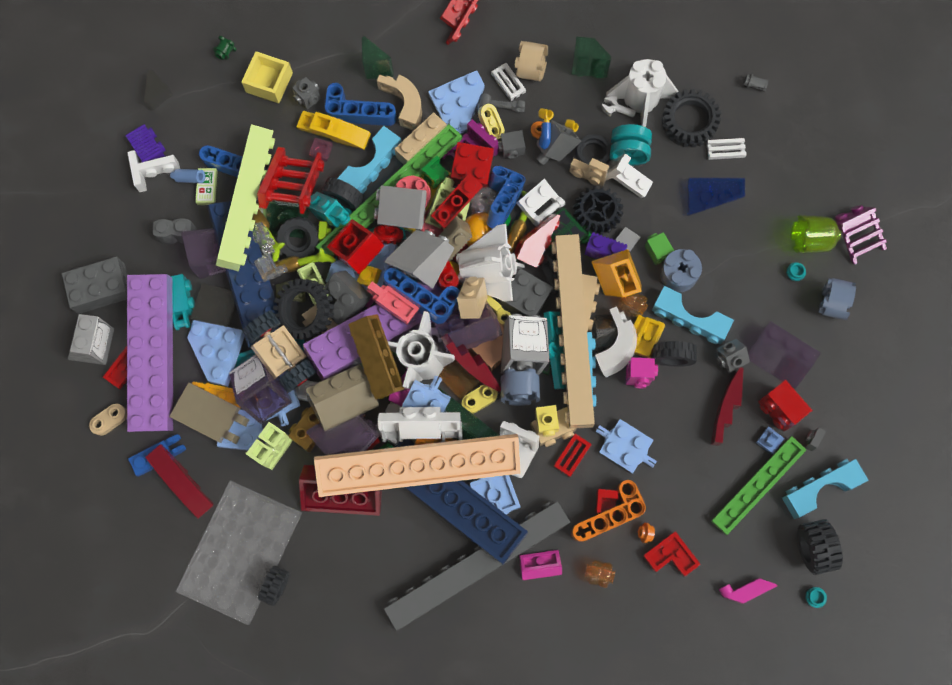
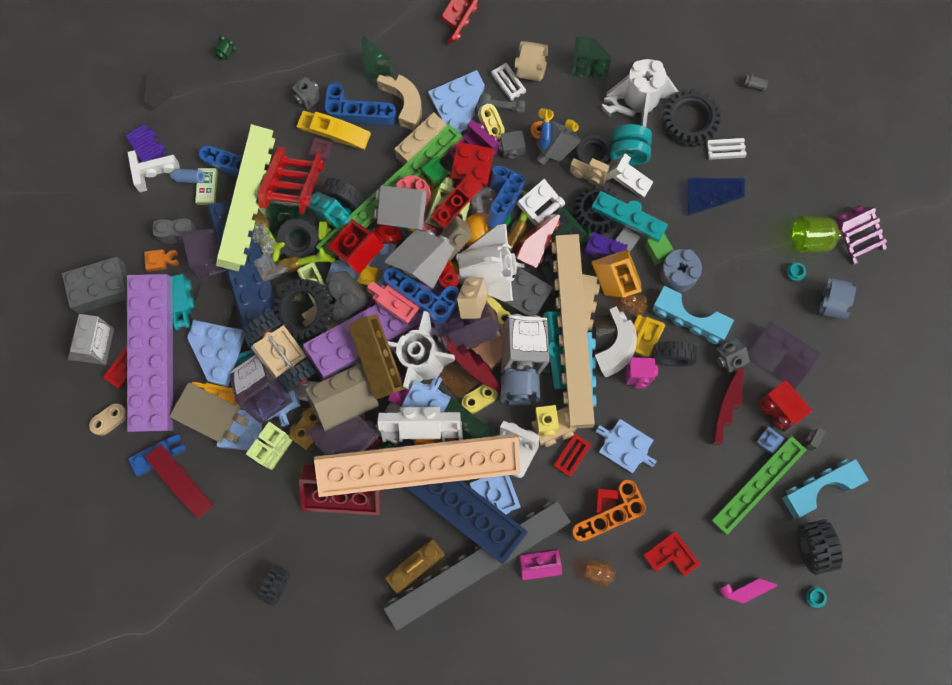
(158, 259): none -> orange plate
(238, 552): clear plate -> none
(267, 77): light yellow piece -> none
(385, 144): medium azure arch -> none
(415, 566): none -> pearl gold piece
(630, 216): none -> teal hinge
(646, 532): orange plate -> none

